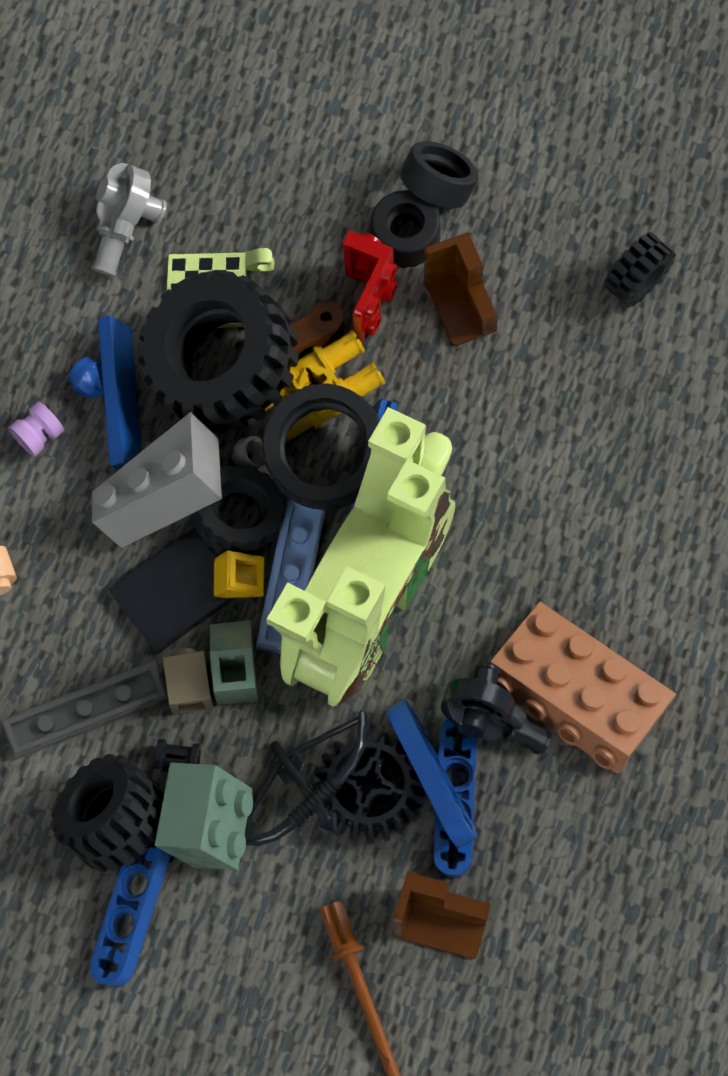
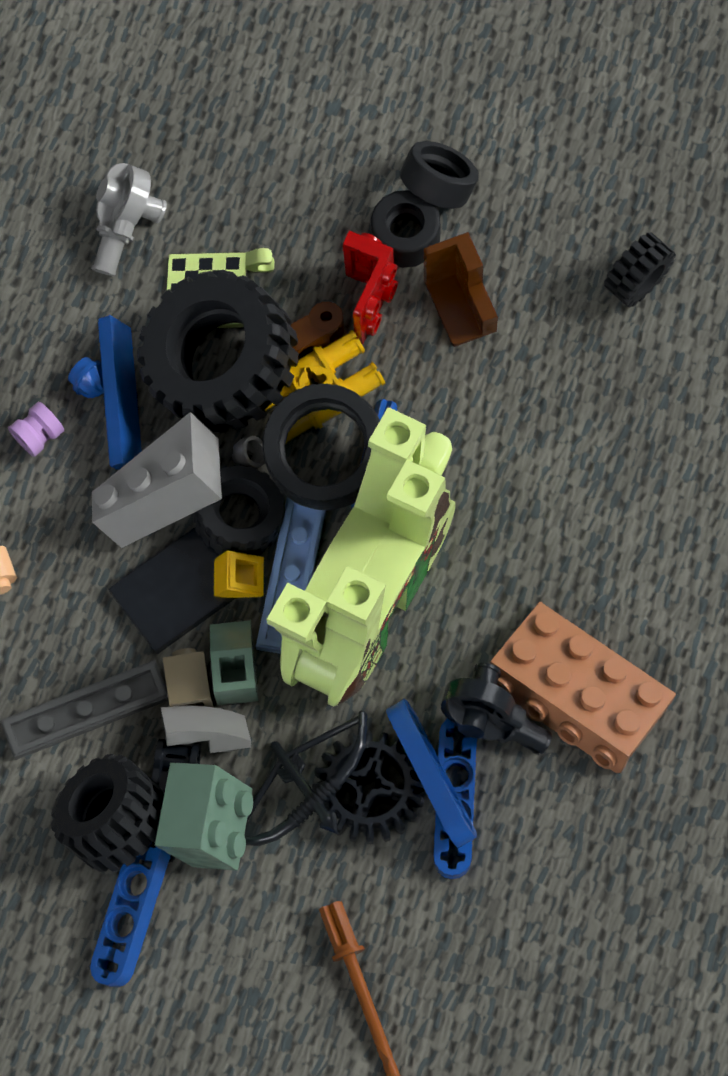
(219, 727): none -> light grey slope
(439, 918): reddish brown panel -> none

